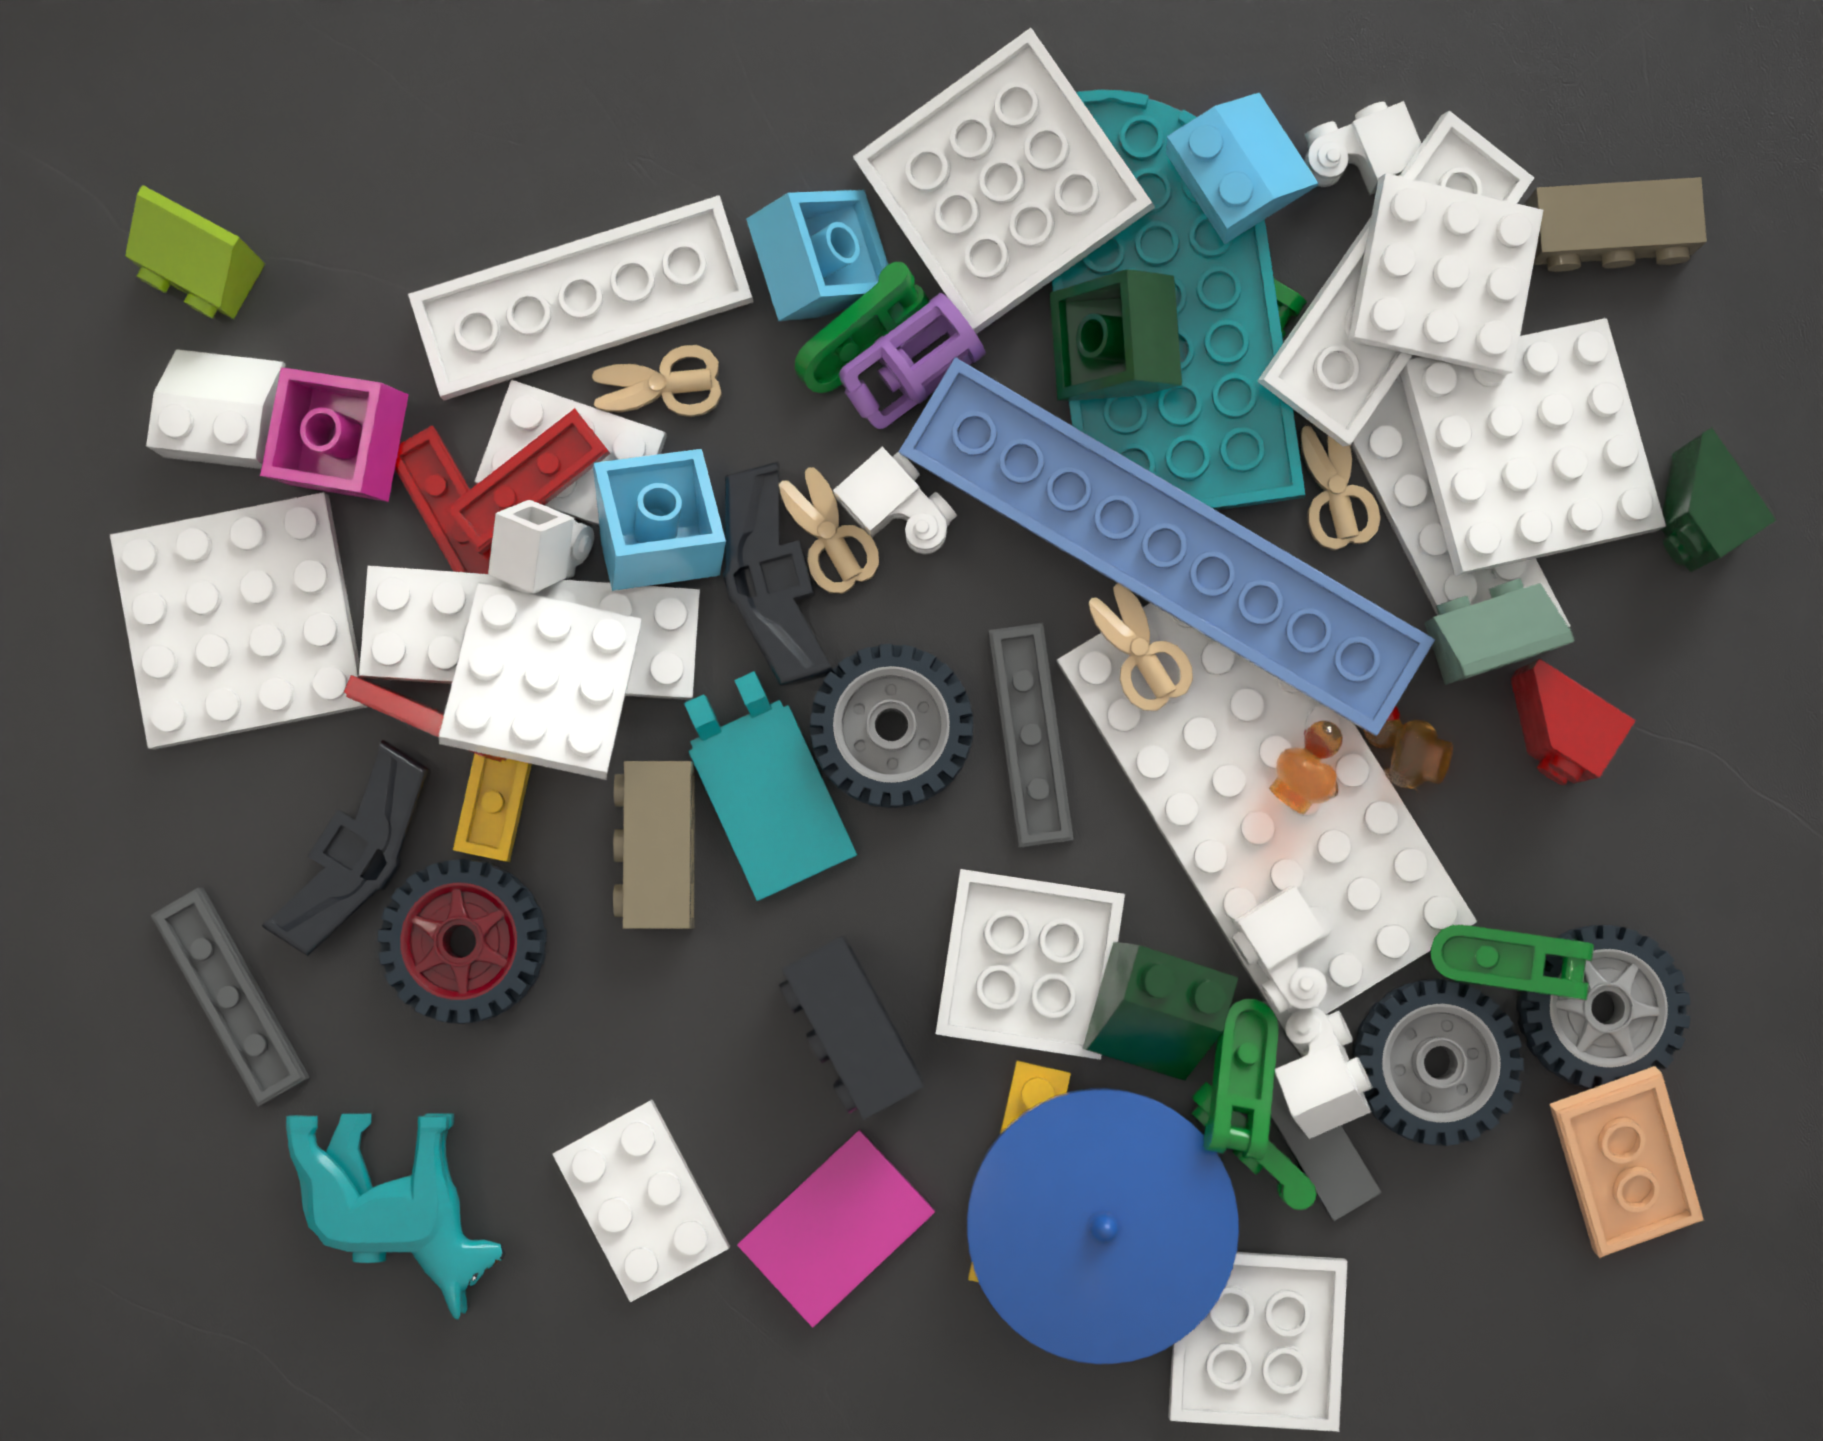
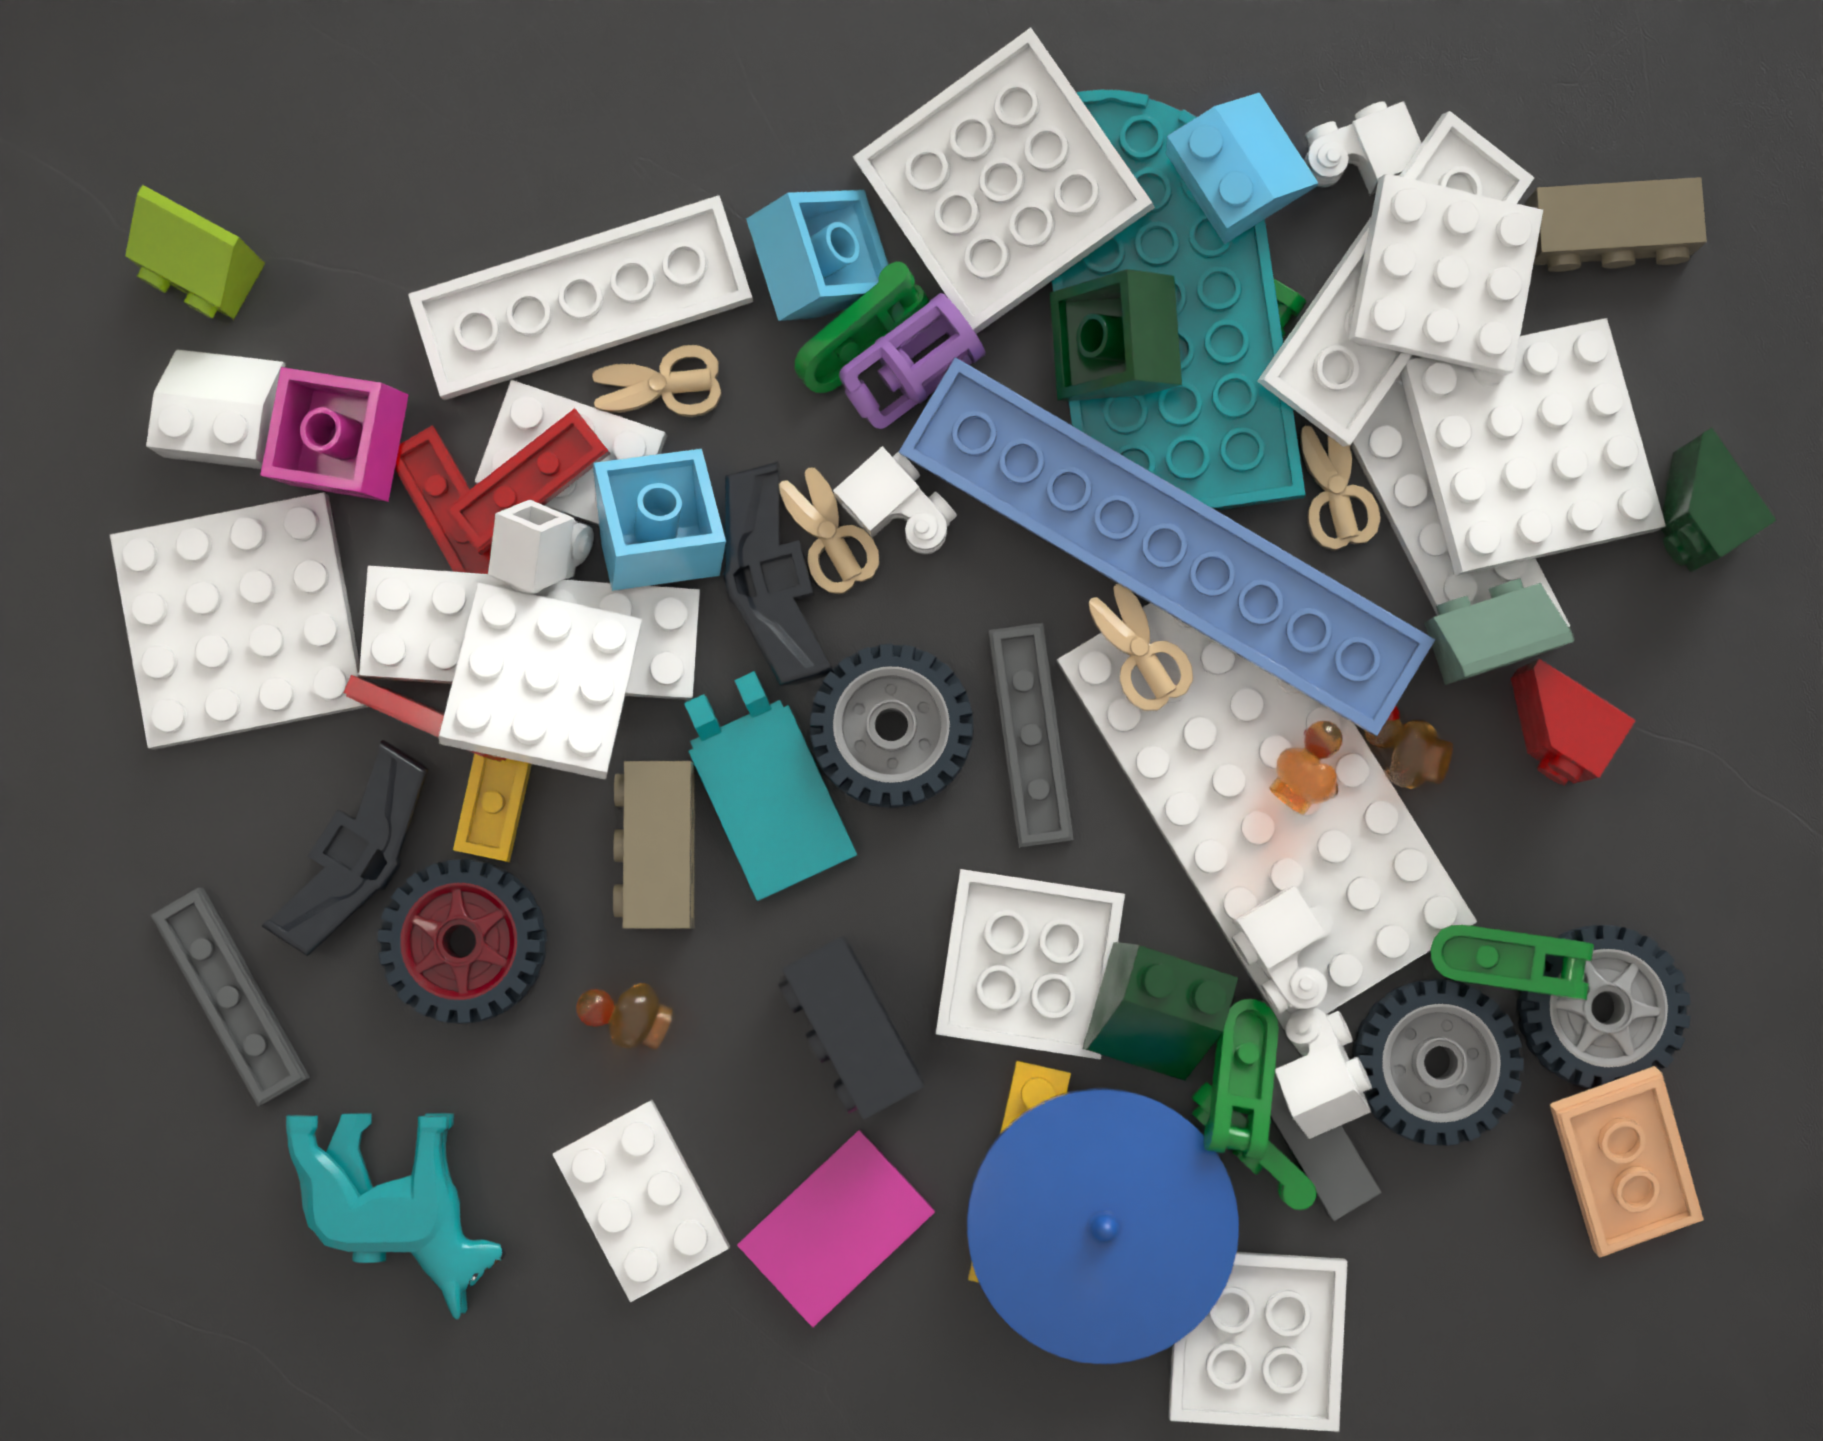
(631, 1022): none -> clear orange animal

